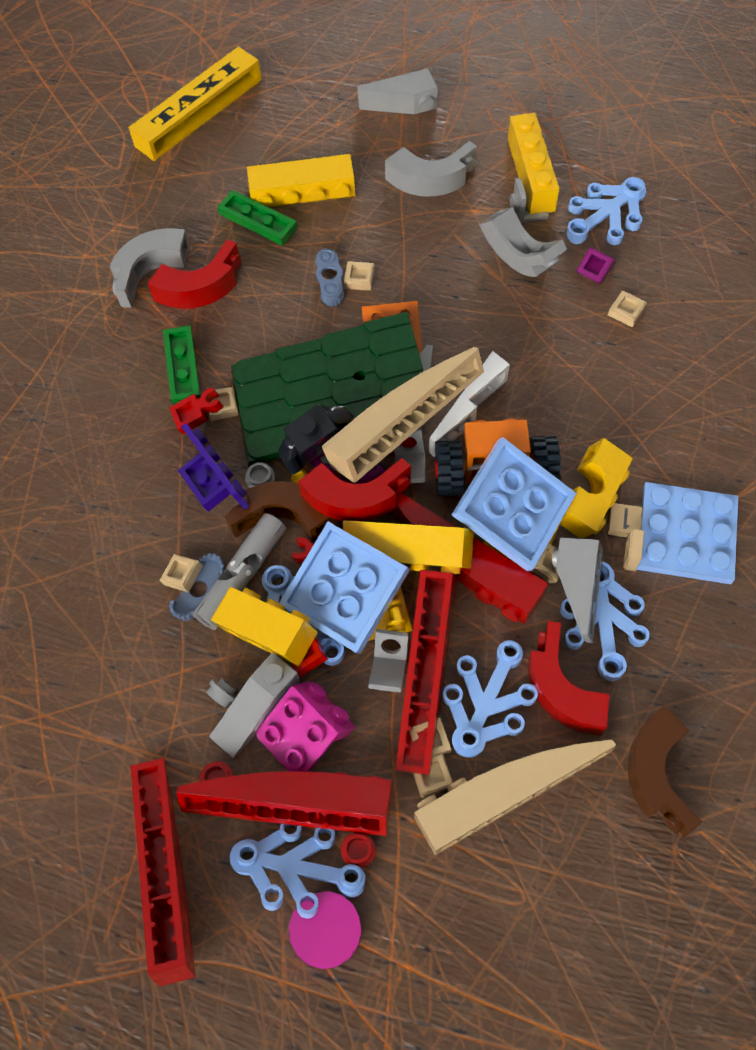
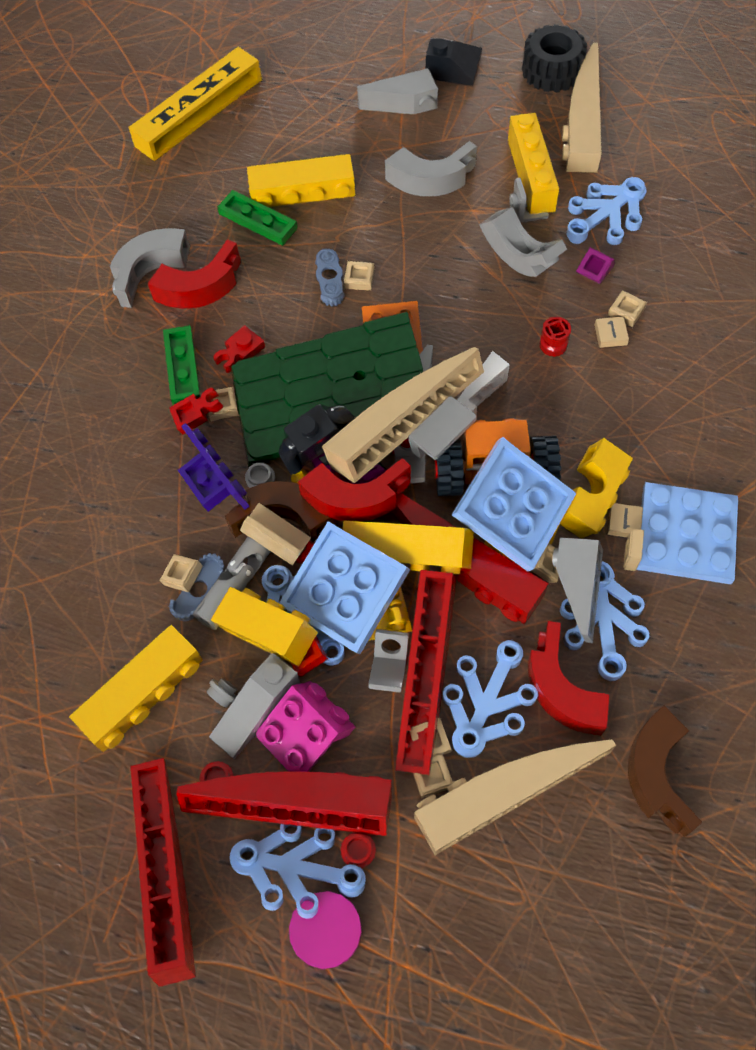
(136, 689): none -> yellow brick
(239, 346): none -> red plate
(275, 533): none -> tan panel
(441, 429): none -> light grey panel
(452, 61): none -> black slope
(553, 57): none -> black tyre
(555, 336): none -> red wheel
(583, 126): none -> tan slope
(611, 332): none -> tan tile

